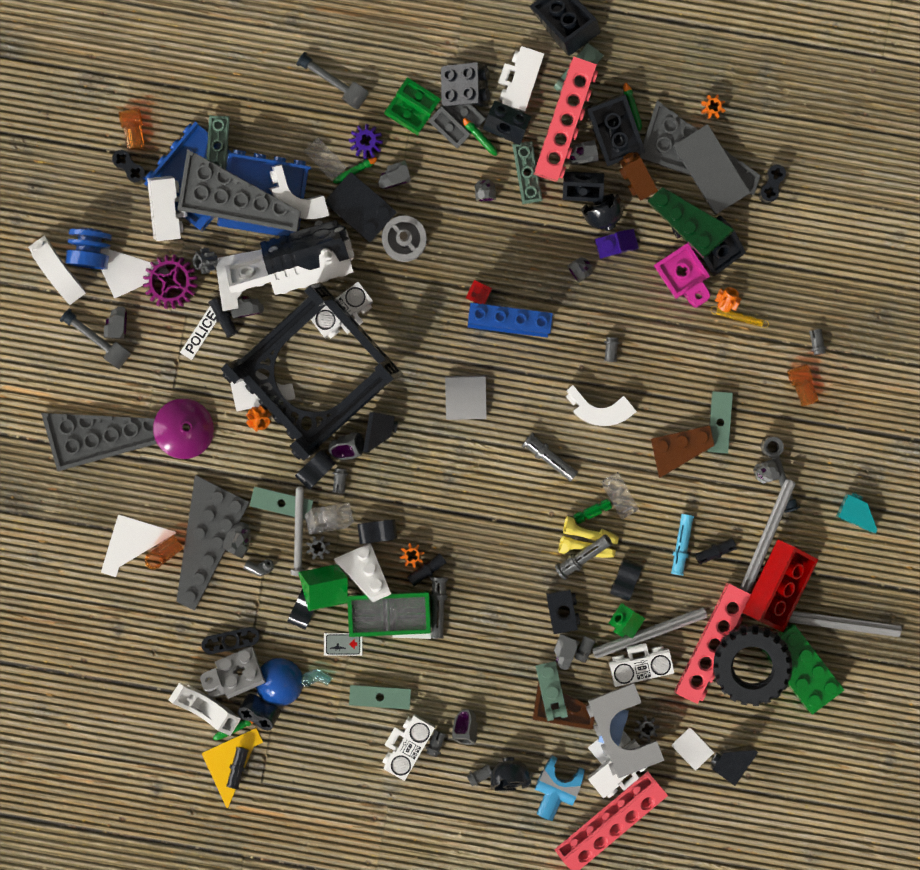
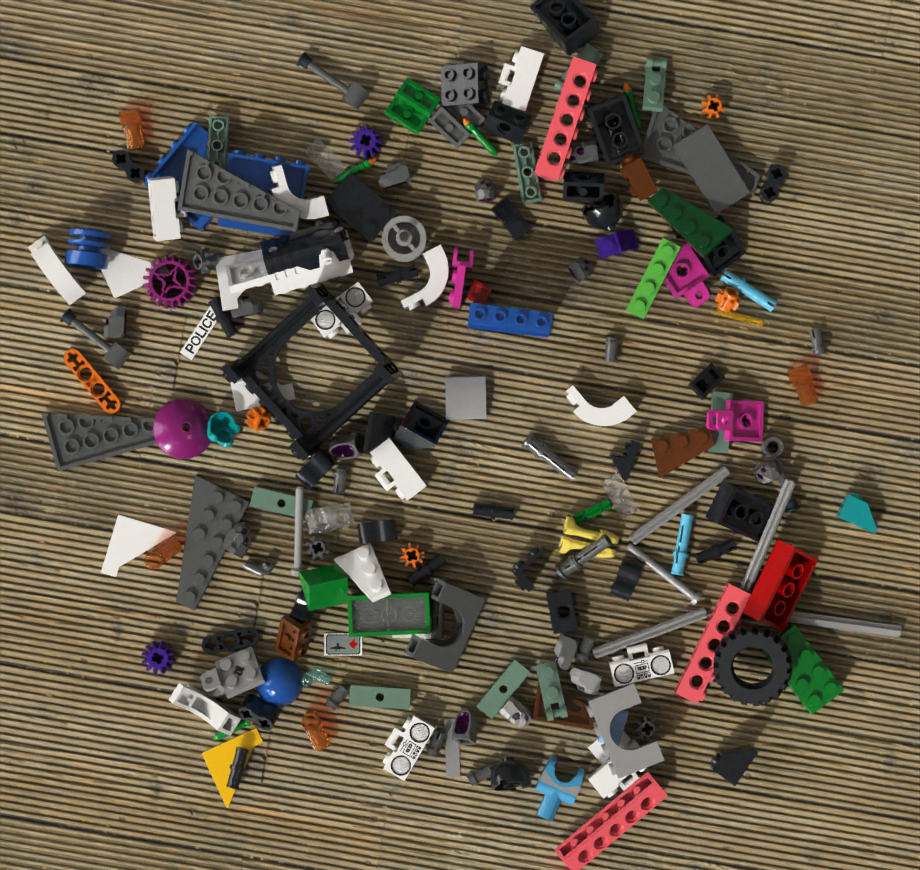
(92, 381): none -> orange beam
(161, 651): none -> dark purple gear
(222, 428): none -> teal hair
(292, 638): none -> reddish brown bracket
(316, 732): none -> clear orange piece
(337, 697): none -> dark grey pin
(393, 461): none -> white piece
(397, 275): none -> black pin
(420, 428): none -> black slope
(439, 272): none -> white arch
(446, 653): none -> dark grey arch
(451, 751): none -> light grey sticker
(458, 278): none -> dark pink plate
(493, 511): none -> black pin
(494, 698): none -> sand green tile
(511, 218): none -> black slope
(516, 712): none -> light grey rock
(522, 581): none -> black bracket
(585, 680): none -> light grey rock
(624, 466): none -> black slope
(626, 621): green brick -> none
(653, 277): none -> bright green arch
(654, 84): none -> sand green plate
(664, 573): none -> light grey bar
(679, 505): none -> light grey axle
(692, 749): white sticker -> none
(706, 381): none -> black slope
(731, 420): none -> dark pink plate
(740, 511): none -> black slope
(748, 290): none -> medium azure pin

